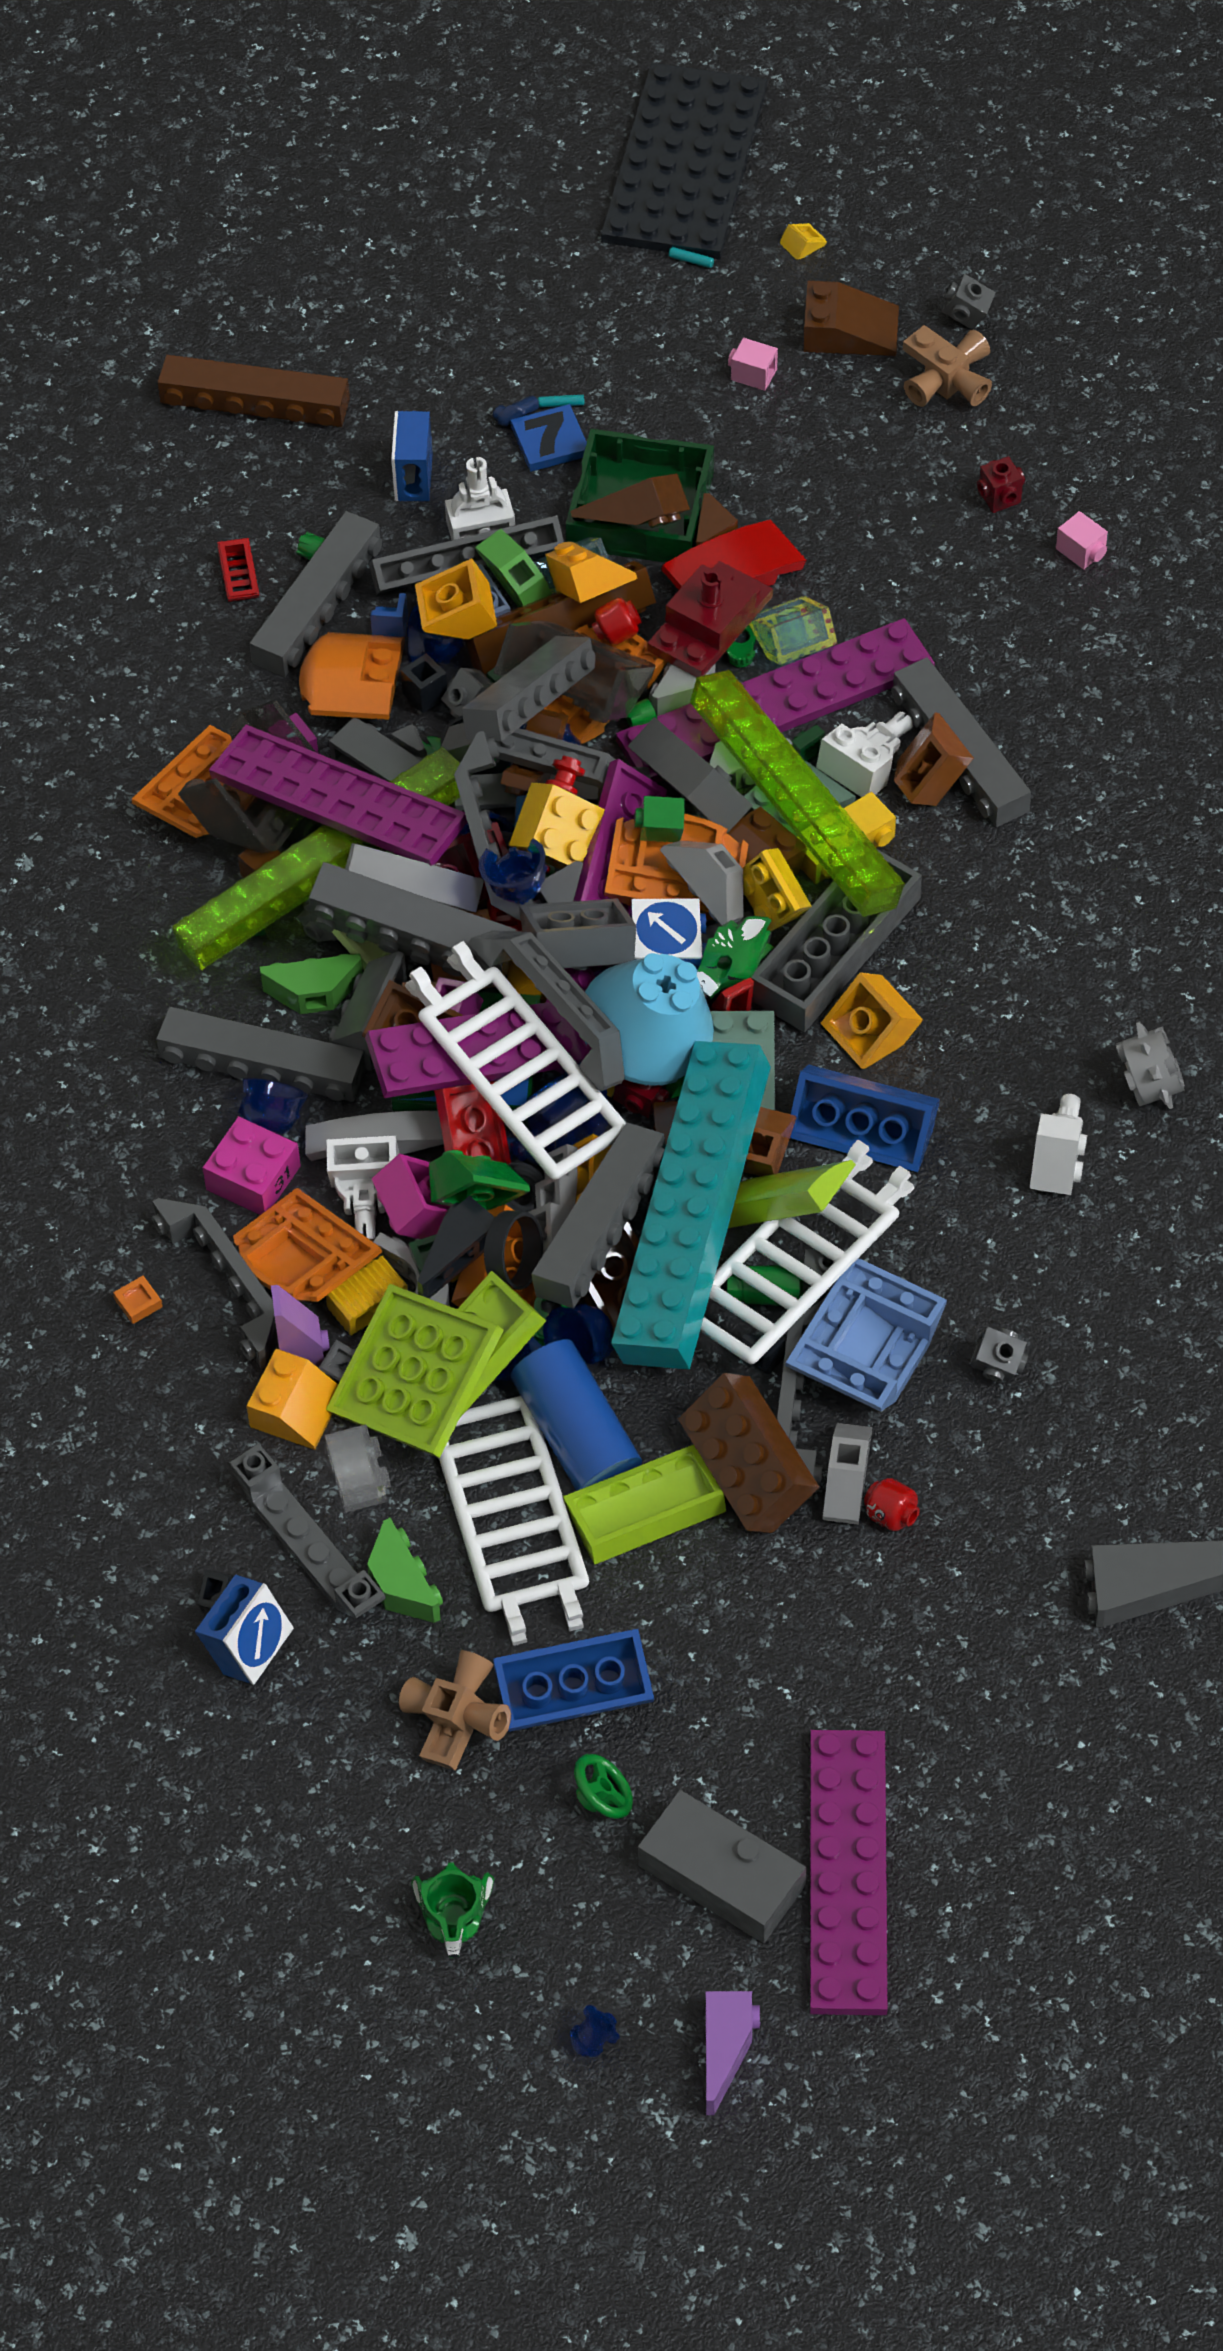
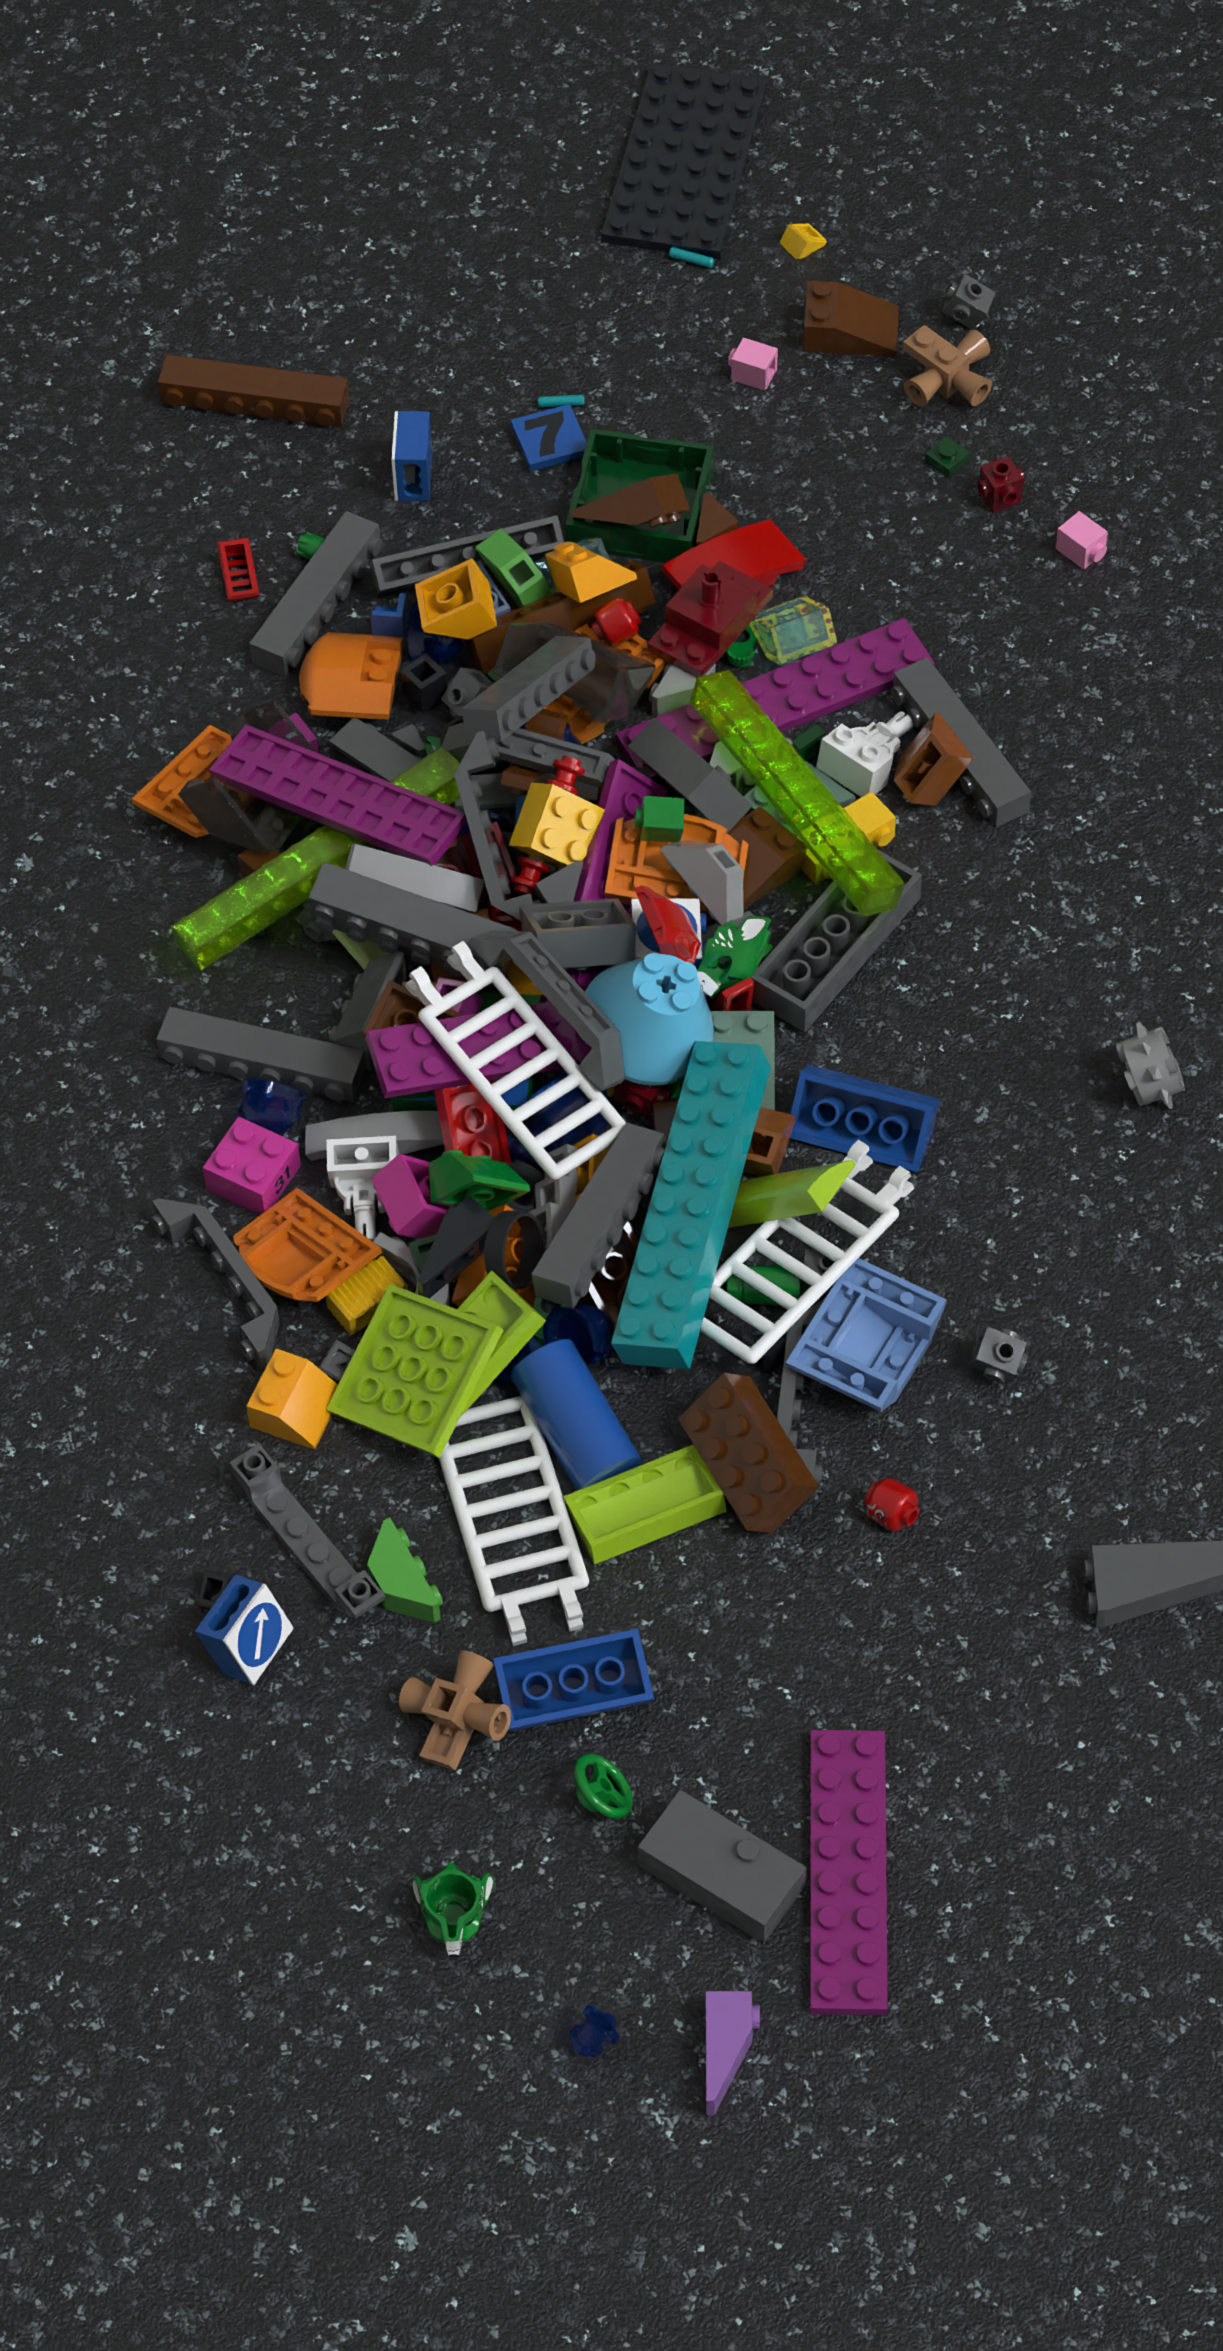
(137, 1299): orange plate -> none
(298, 1328): medium lavender slope -> none
(312, 983): bright green slope -> none
(356, 1468): clear brick -> none
(480, 506): white brick -> none
(517, 874): clear blue helmet -> none
(519, 409): dark blue arm -> none
(641, 713): green hose -> none
(669, 925): none -> red slope
(773, 889): yellow slope -> none
(847, 1473): light grey slope -> none
(871, 1019): light orange slope -> none
(947, 456): none -> dark green plate
(1058, 1147): white brick -> none

